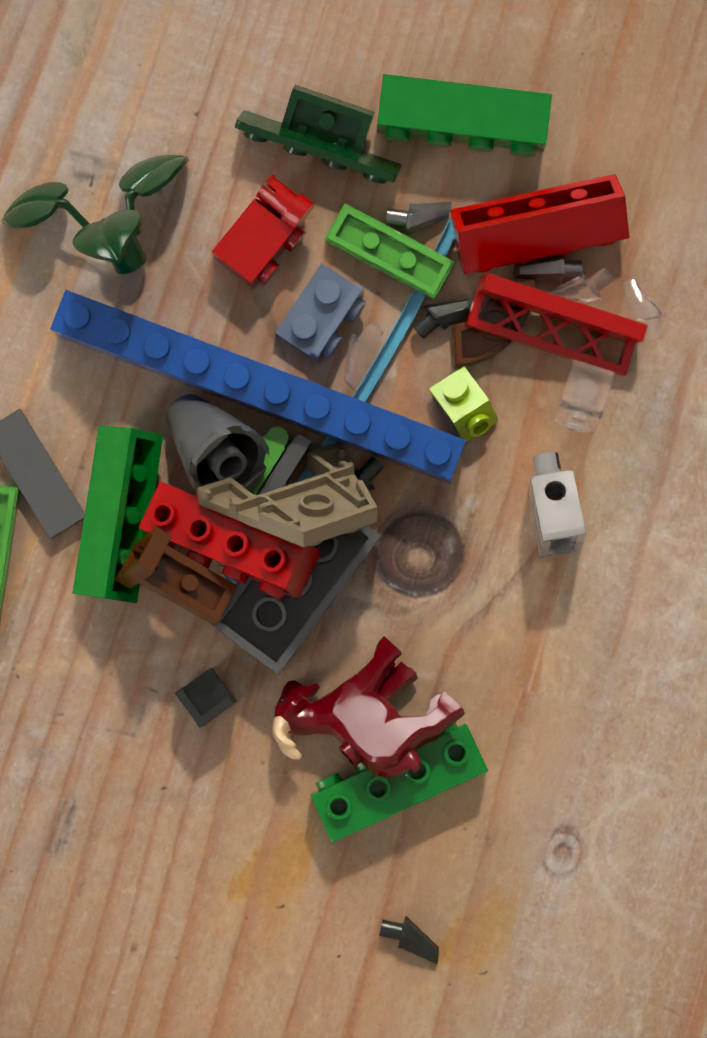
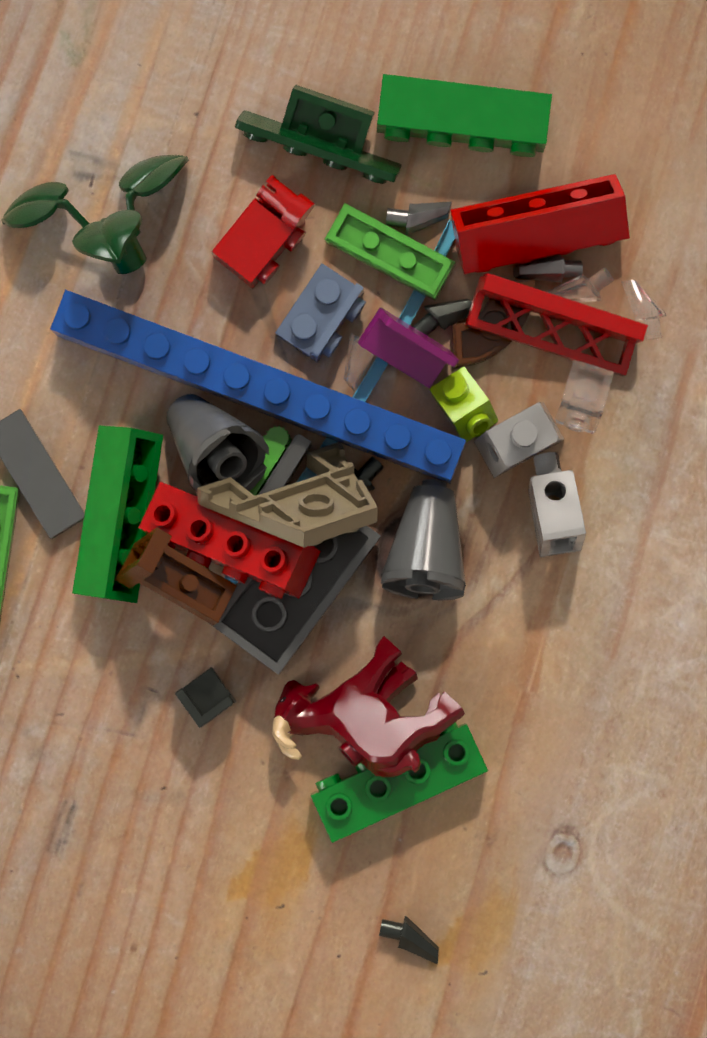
(406, 348): none -> magenta panel
(427, 546): none -> dark grey cone
(518, 439): none -> light grey torso

